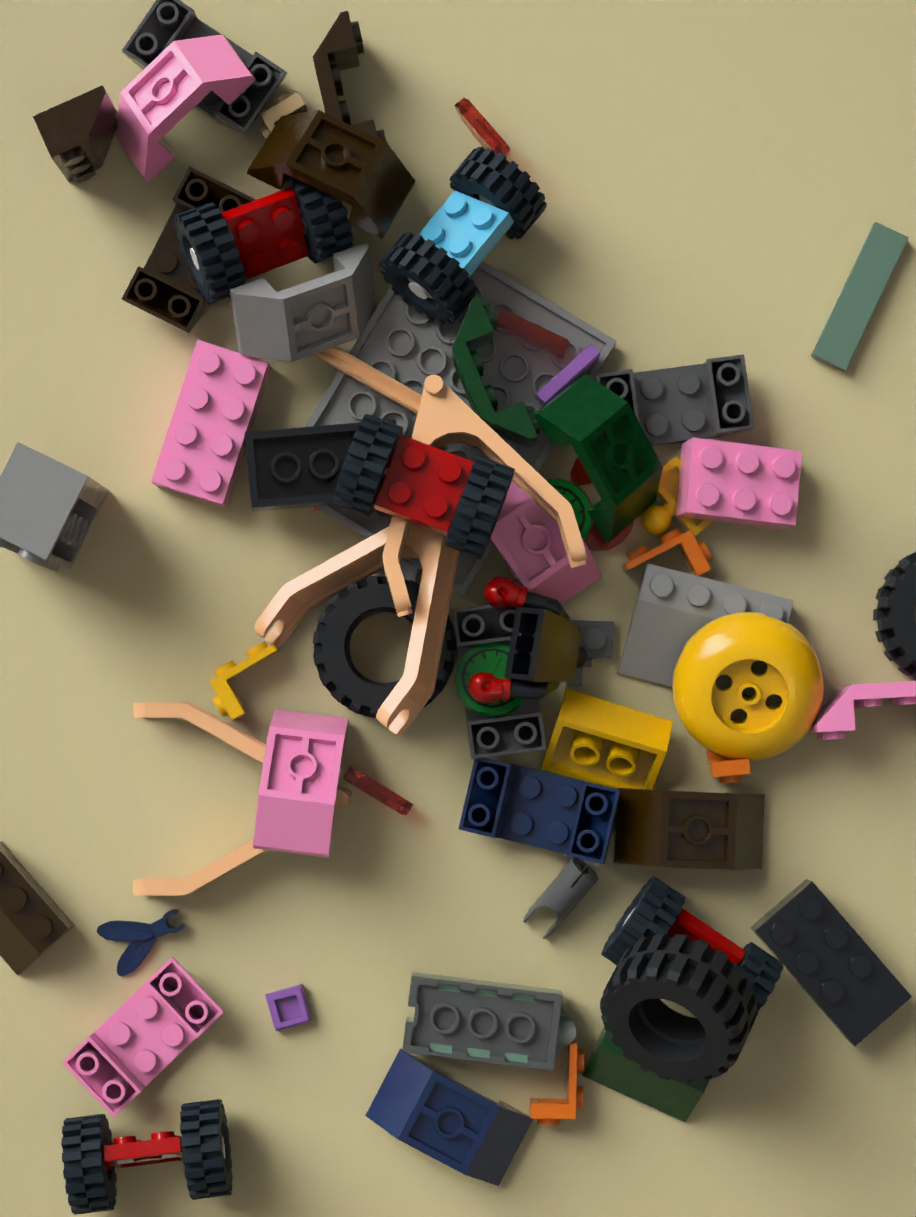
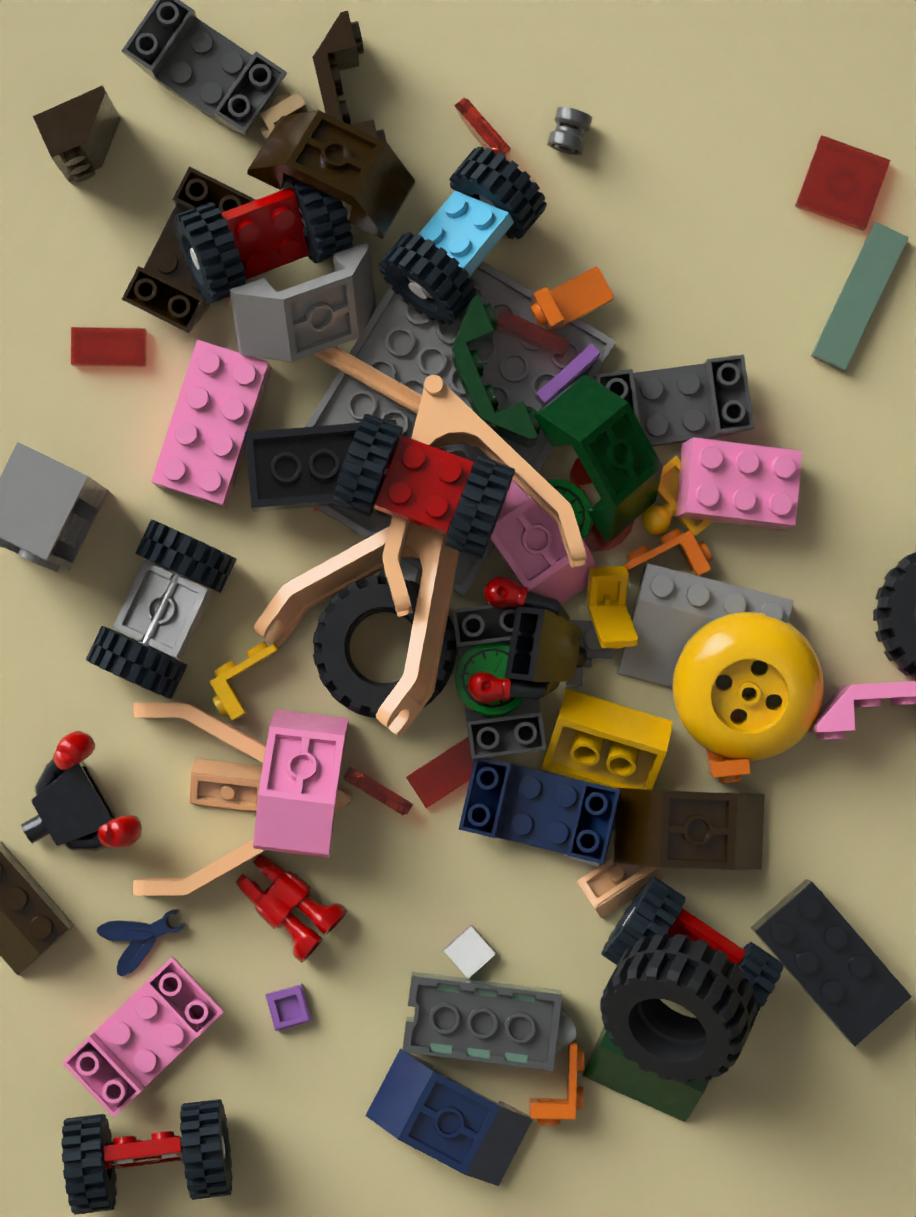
(73, 805): none -> black torso
(108, 347): none -> clear red tile
(161, 609): none -> plate
(170, 90): bright pink slope -> none
(225, 784): none -> light nougat slope
(281, 898): none -> red piece
(443, 773): none -> clear red tile
(469, 952): none -> white tile
(565, 891): dark grey piece -> none
(569, 131): none -> dark grey wheel
(570, 300): none -> orange bracket
(608, 607): none -> yellow bracket
(615, 884): none -> light nougat slope
(842, 183): none -> clear red tile

